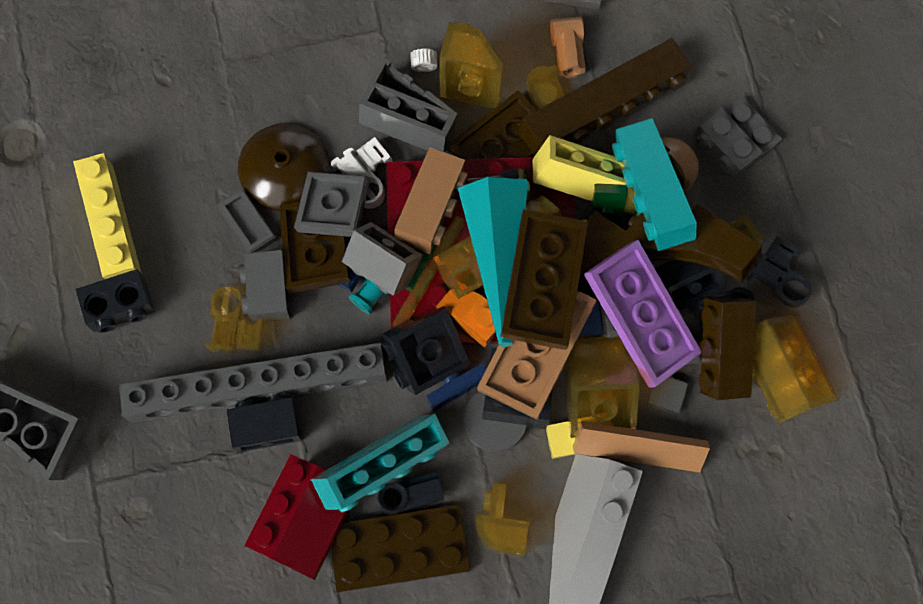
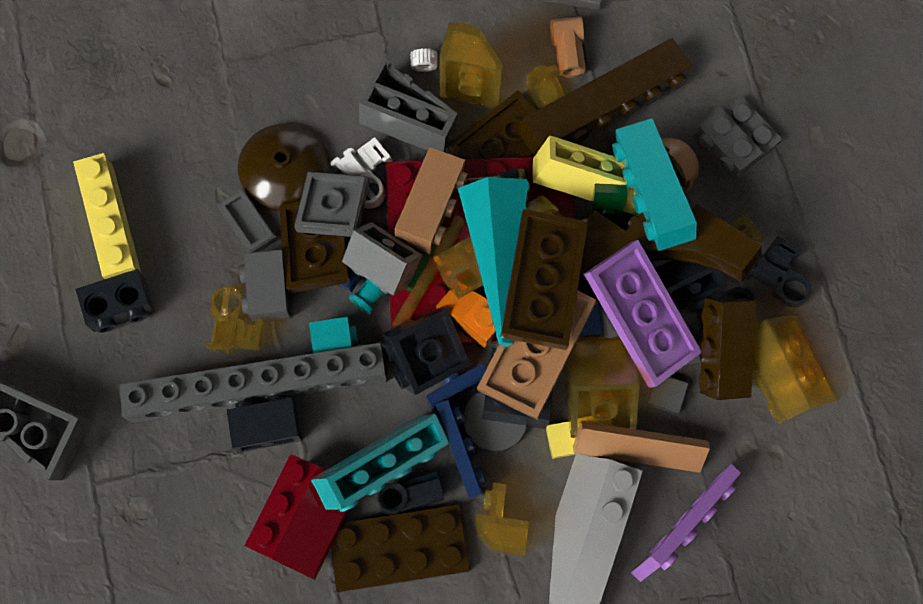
(332, 334): none -> teal brick
(462, 448): none -> dark blue plate
(683, 530): none -> medium lavender wing

